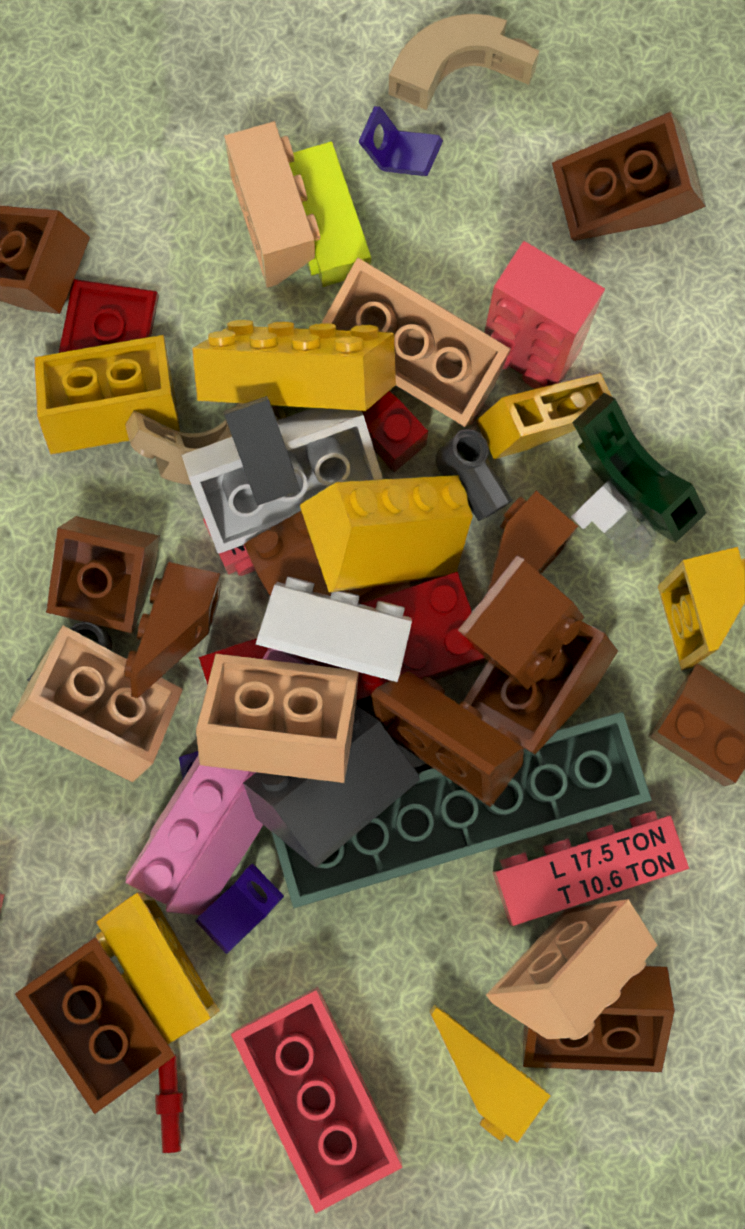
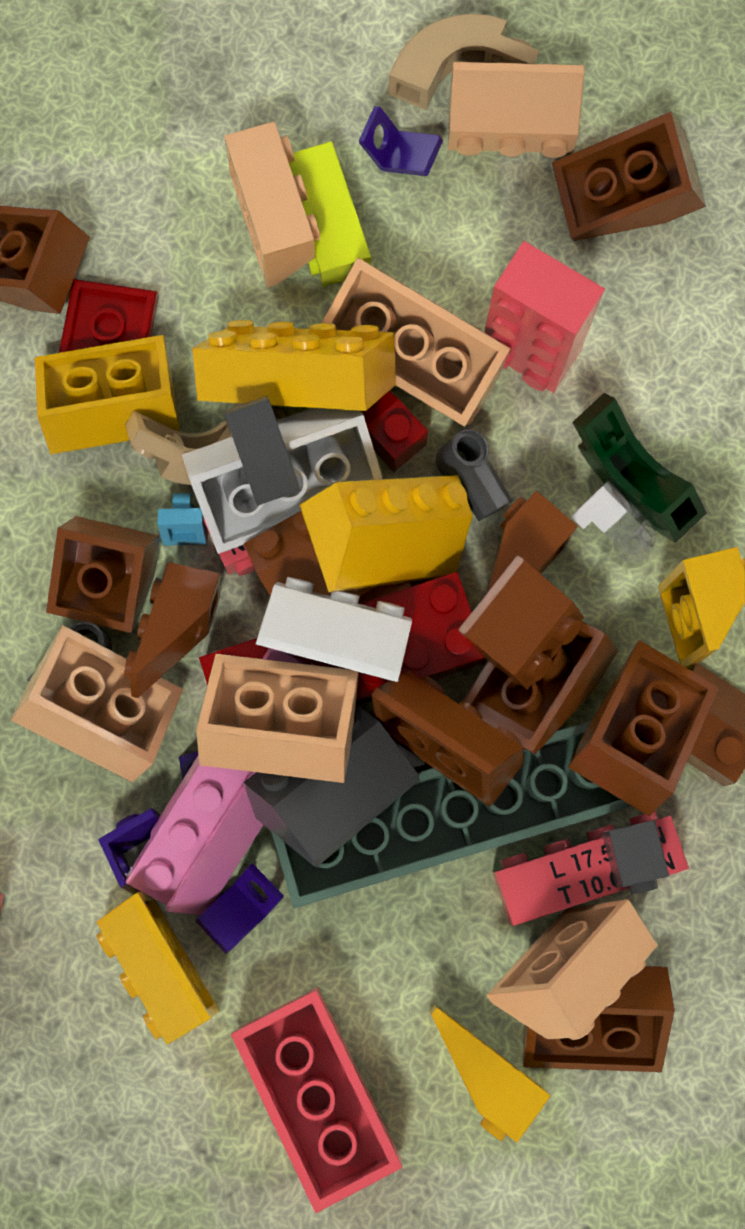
(95, 1025): dark orange slope -> none
(127, 835): none -> dark purple bracket
(169, 1105): red bar -> none
(182, 523): none -> medium azure tile
(514, 108): none -> light nougat slope
(538, 415): yellow slope -> none
(636, 856): none -> dark grey brick
(645, 729): none -> dark orange slope

